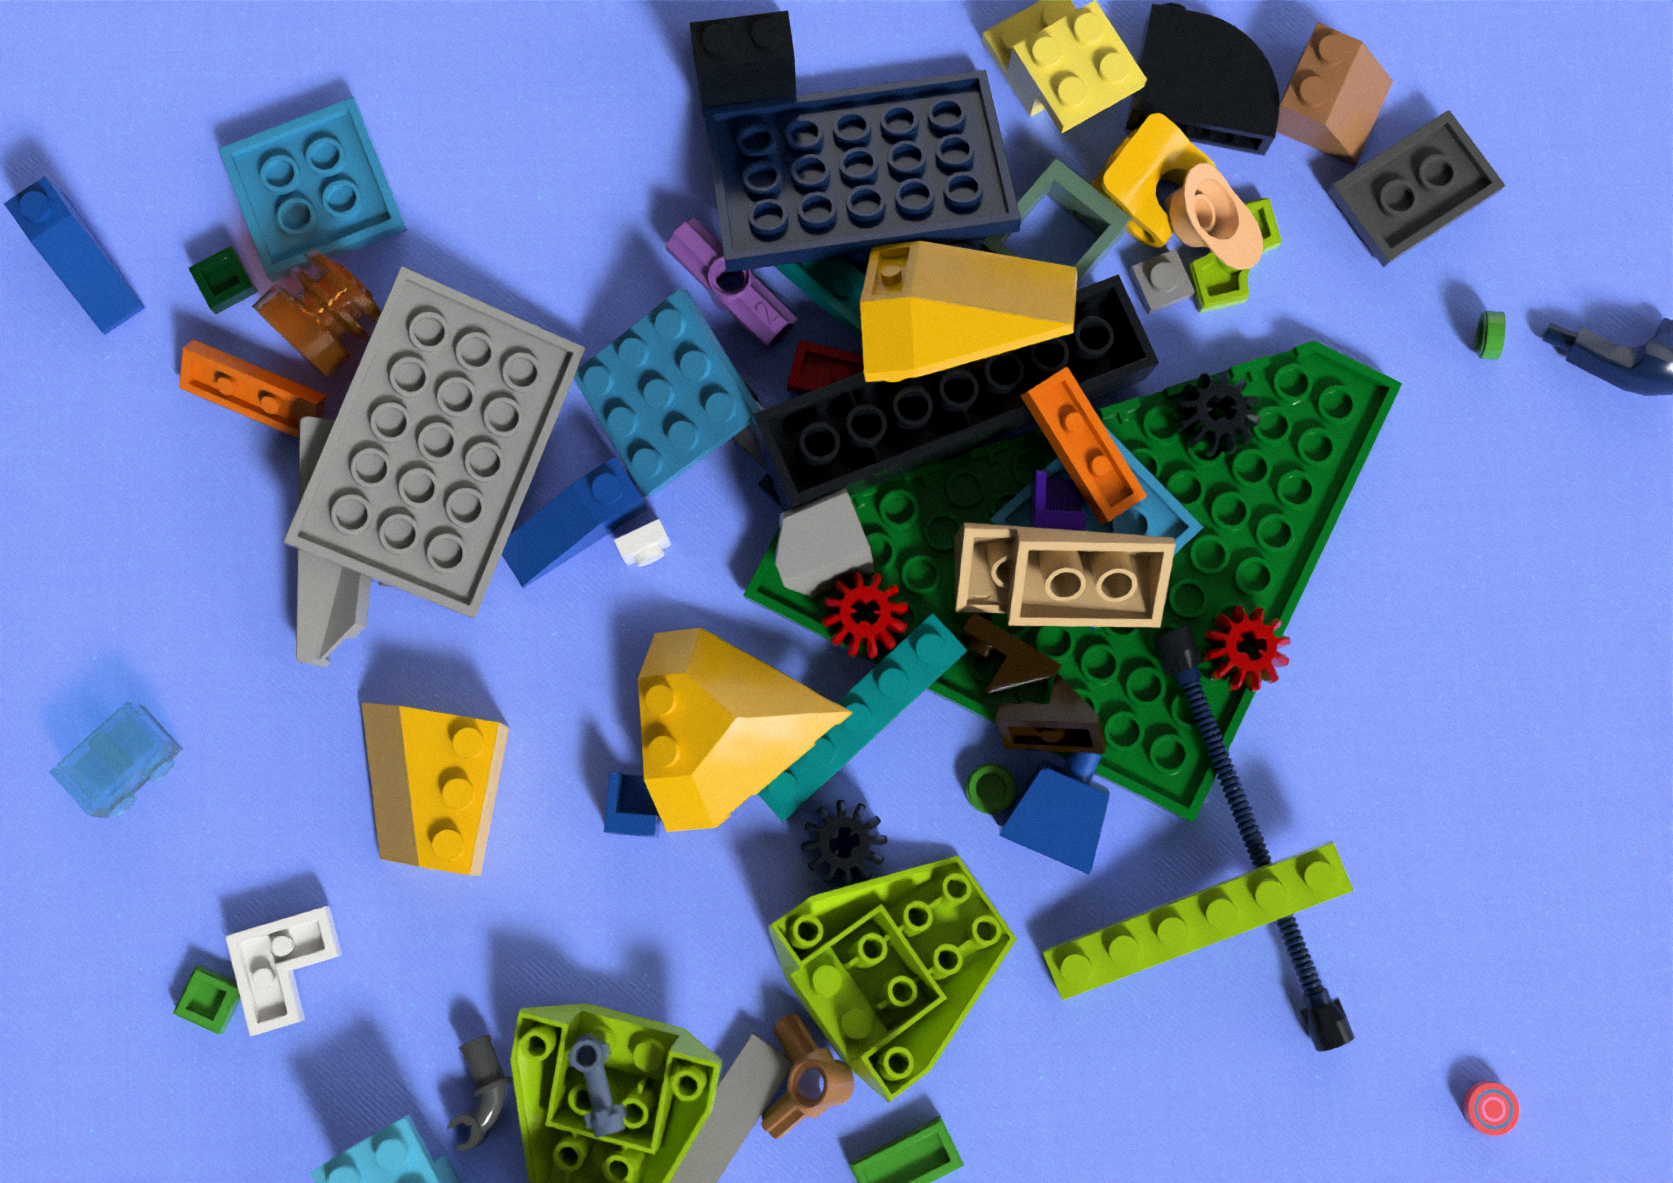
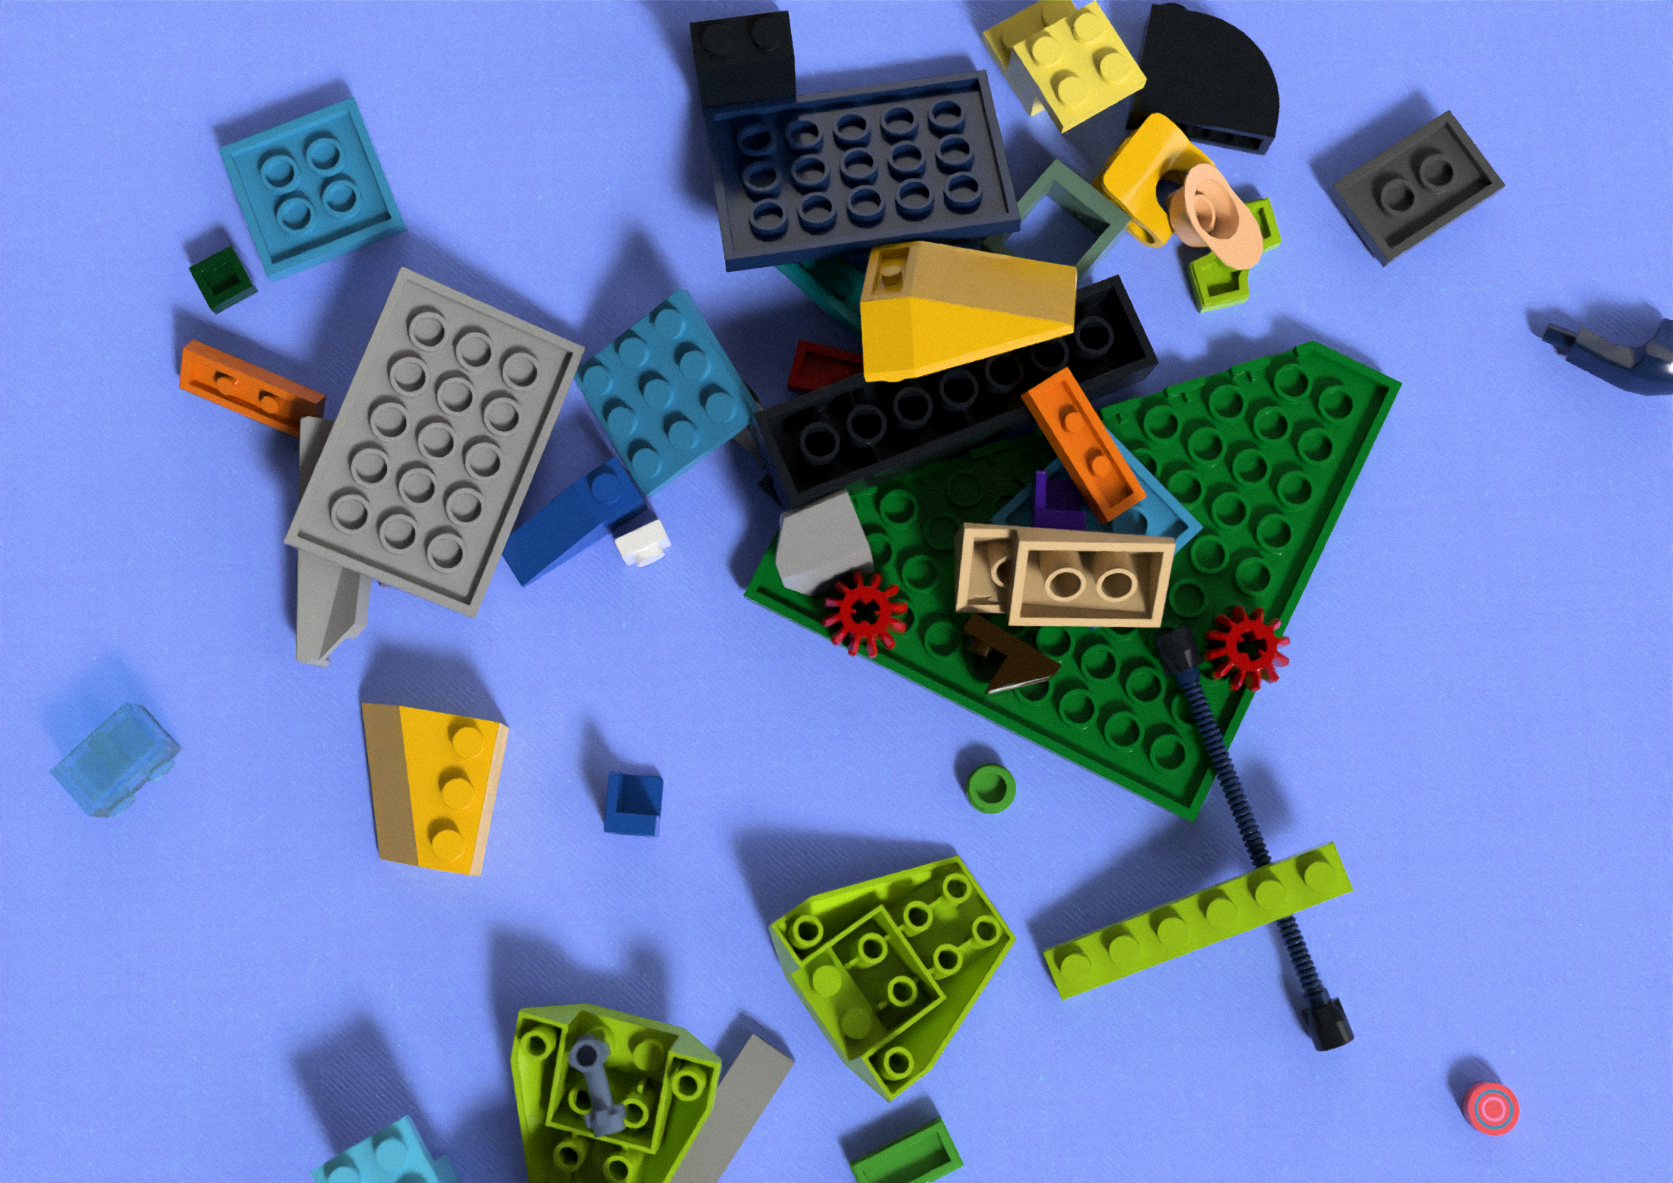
(74, 254): blue slope -> none
(208, 1000): bright green tile -> none
(265, 964): white plate -> none
(320, 312): clear orange wheel -> none
(490, 1090): dark grey piece -> none
(719, 726): yellow wedge -> none
(750, 304): medium lavender piece -> none
(803, 1088): medium nougat axle -> none
(830, 832): black gear -> none
(875, 704): teal plate -> none
(1060, 812): blue torso -> none
(1061, 726): dark brown slope -> none
(1161, 281): light grey plate -> none
(1230, 428): black gear -> none
(1333, 95): medium nougat slope -> none
(1490, 335): bright green tile -> none

